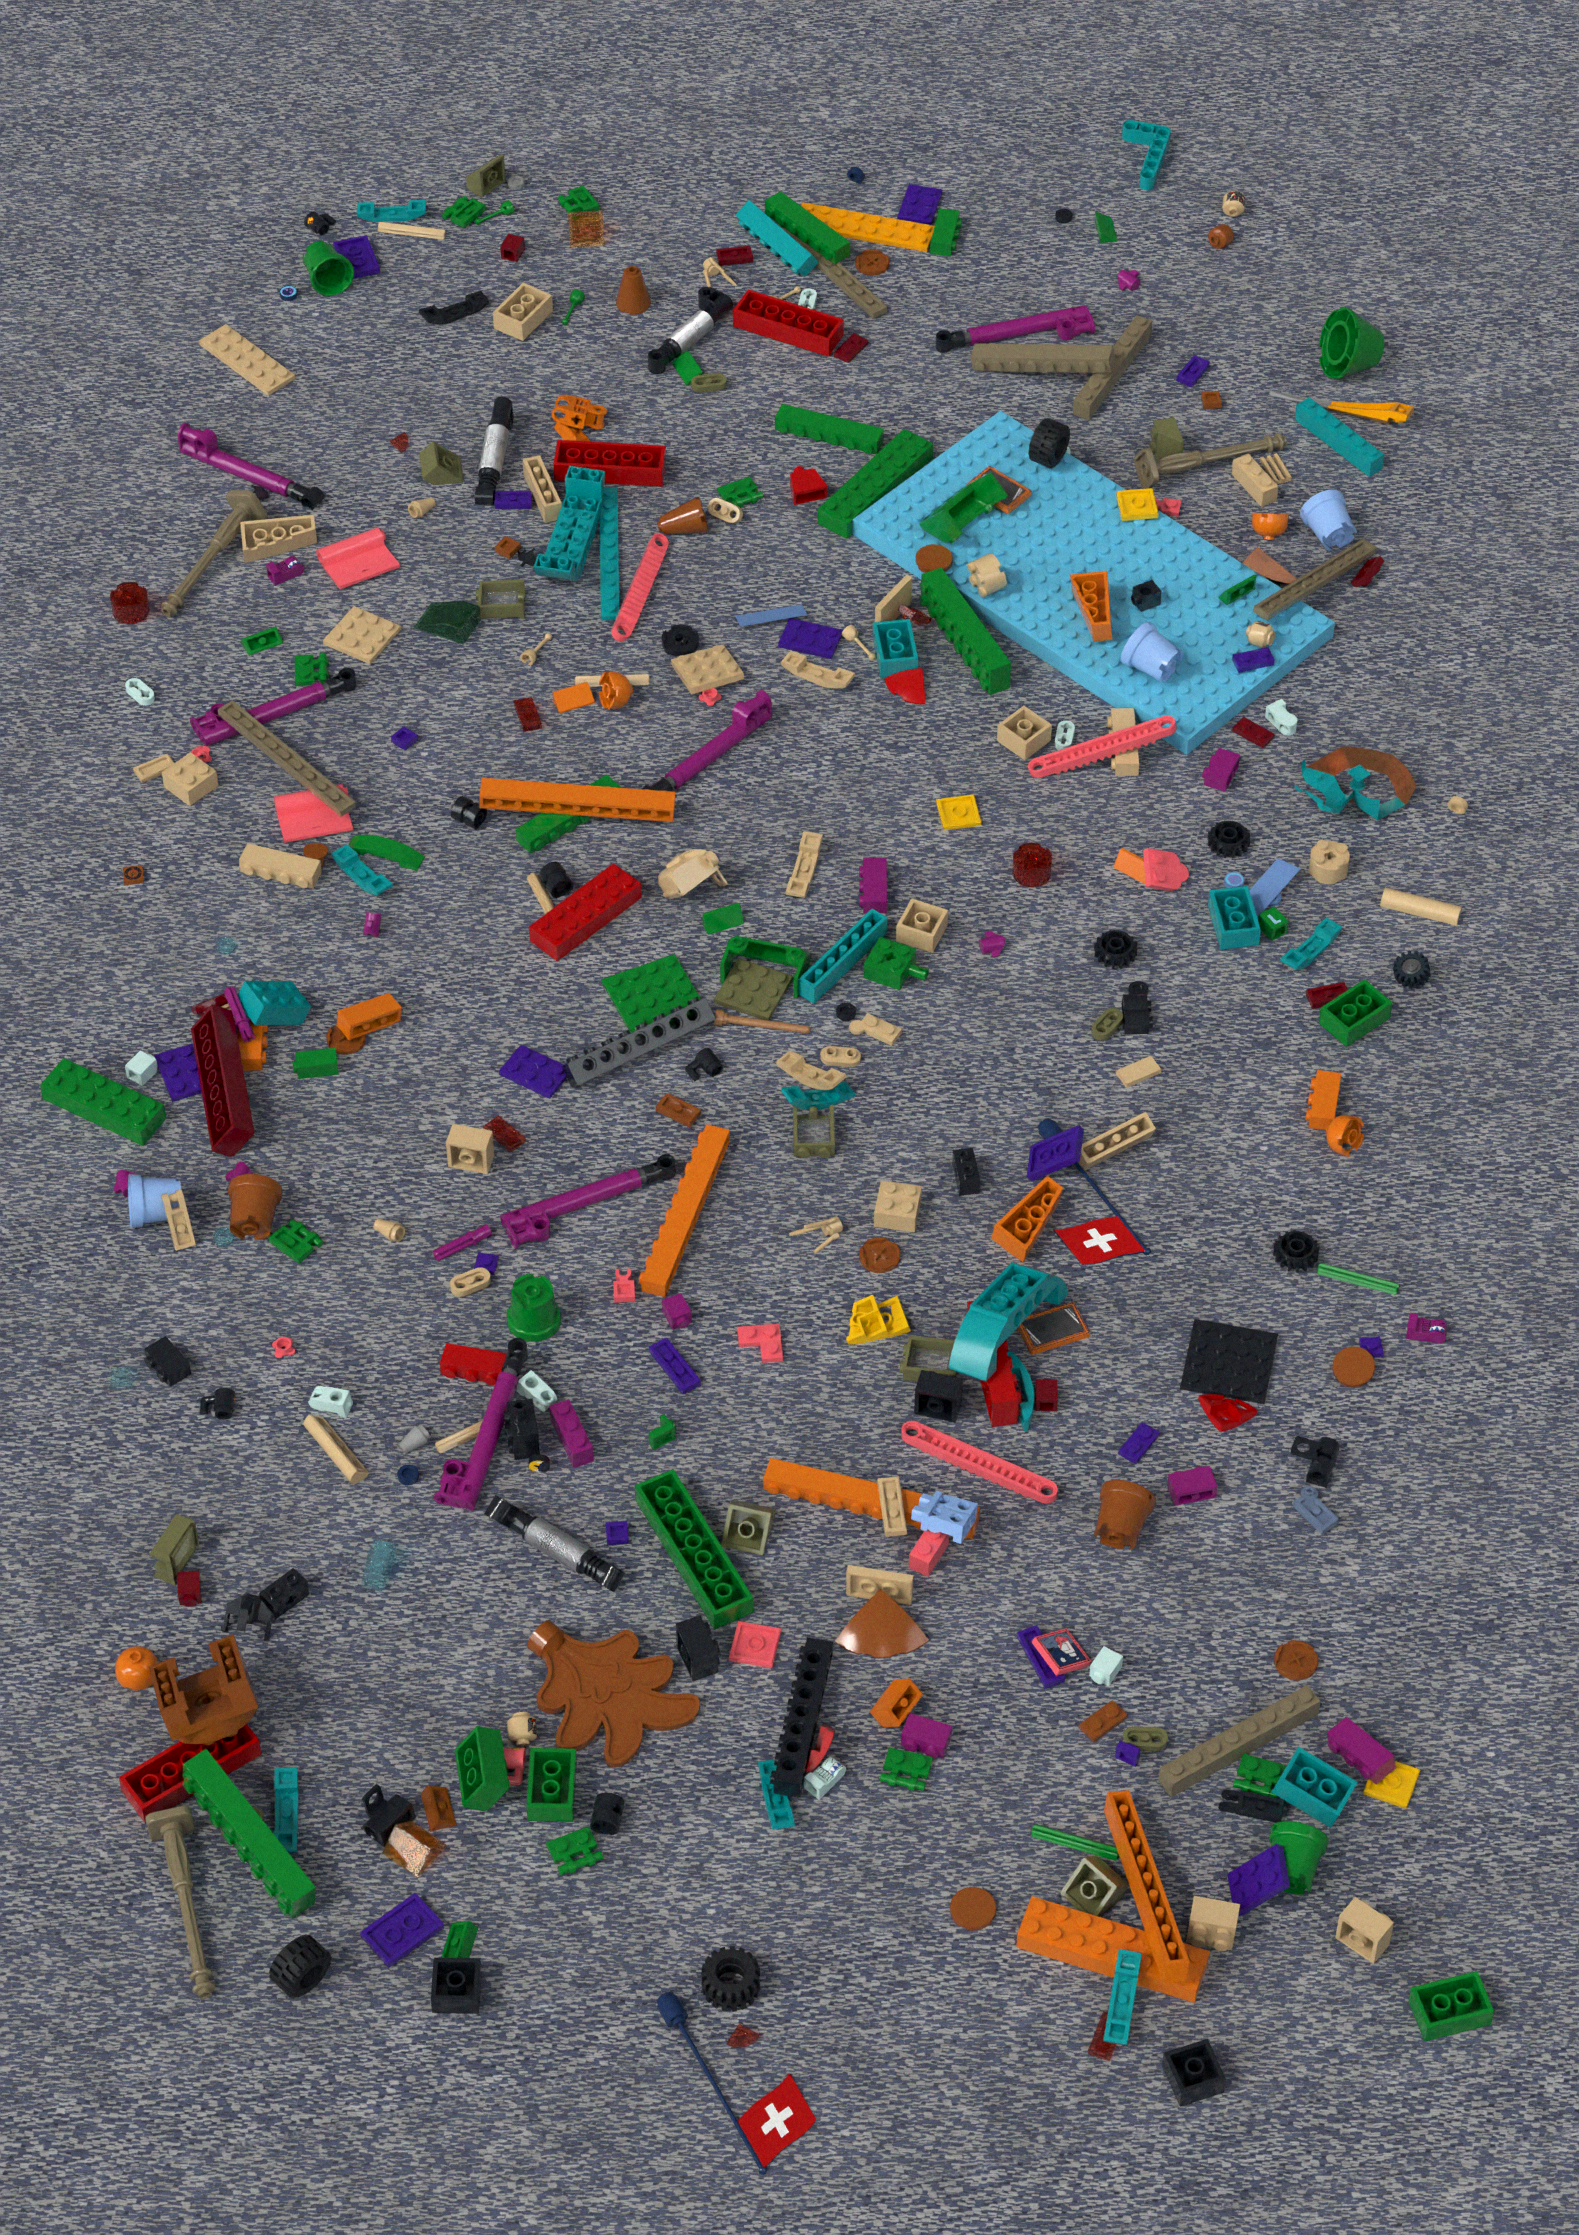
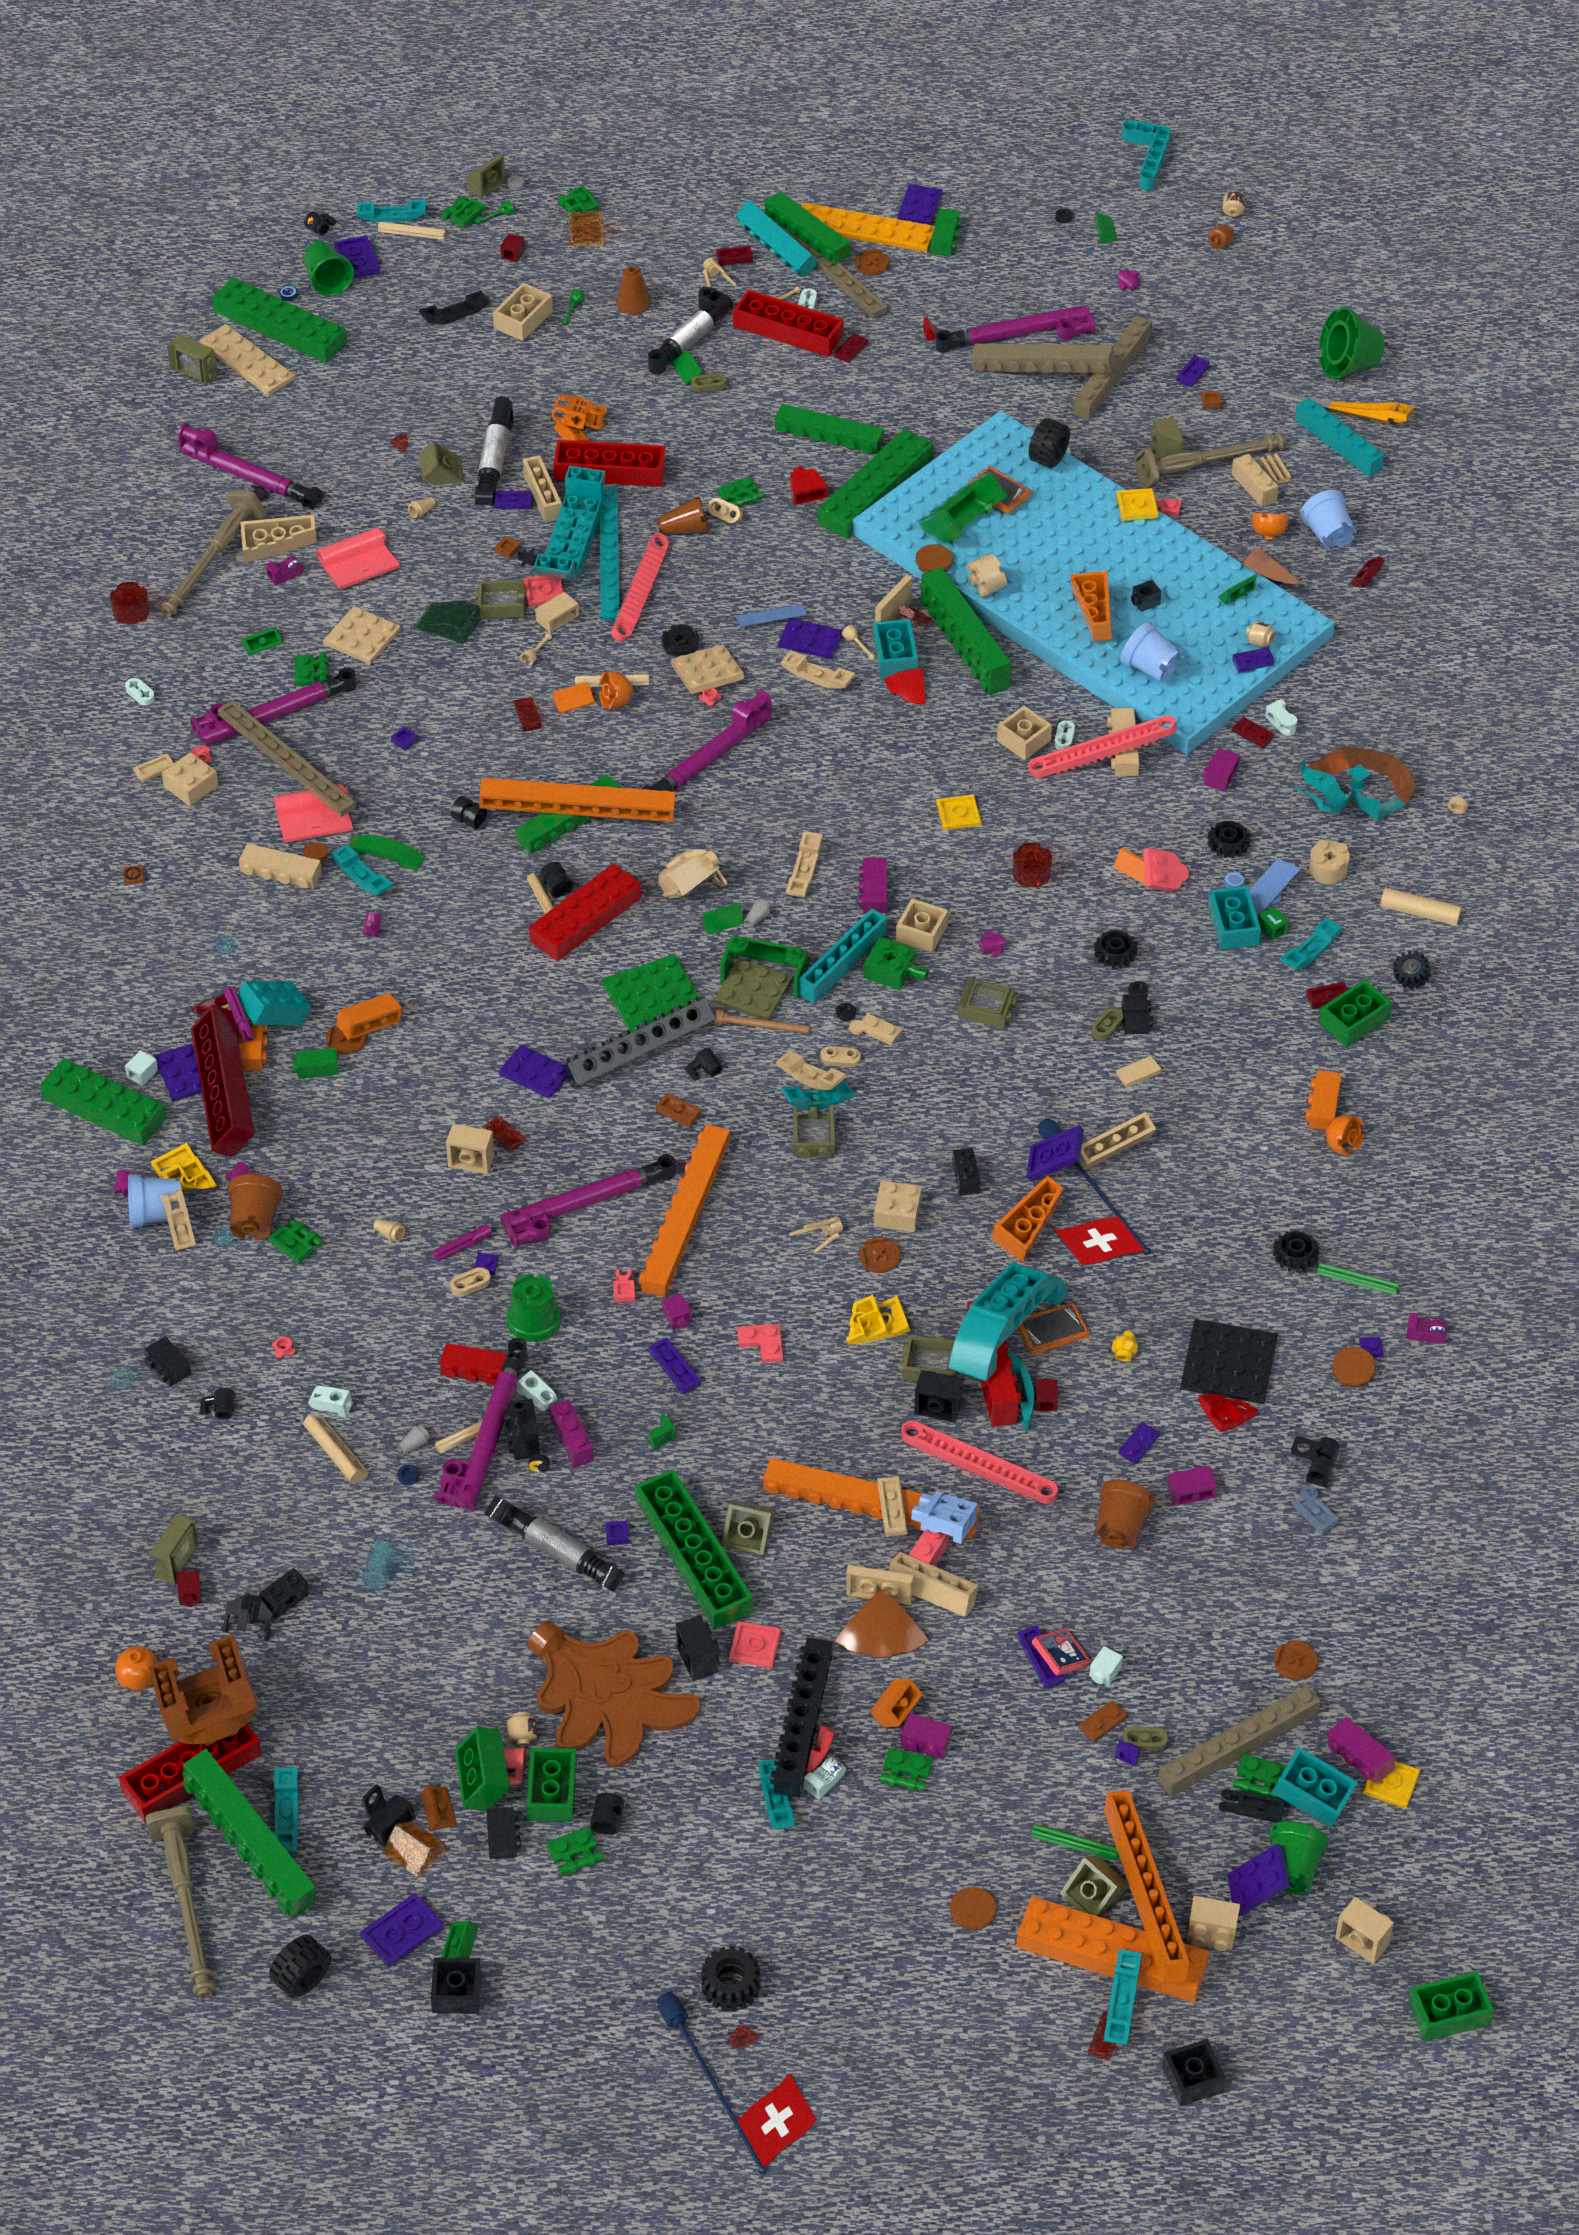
(183, 1162): none -> yellow slope
(192, 358): none -> olive window
(279, 320): none -> green brick
(502, 1833): none -> black brick
(541, 589): none -> coral tile
(557, 612): none -> tan brick
(758, 911): none -> light grey cone
(855, 175): dark blue tile -> none
(929, 329): none -> red slope
(936, 1584): none -> tan brick
(987, 1003): none -> olive window
(1125, 1346): none -> yellow rock
(1314, 579): dark tan plate -> none

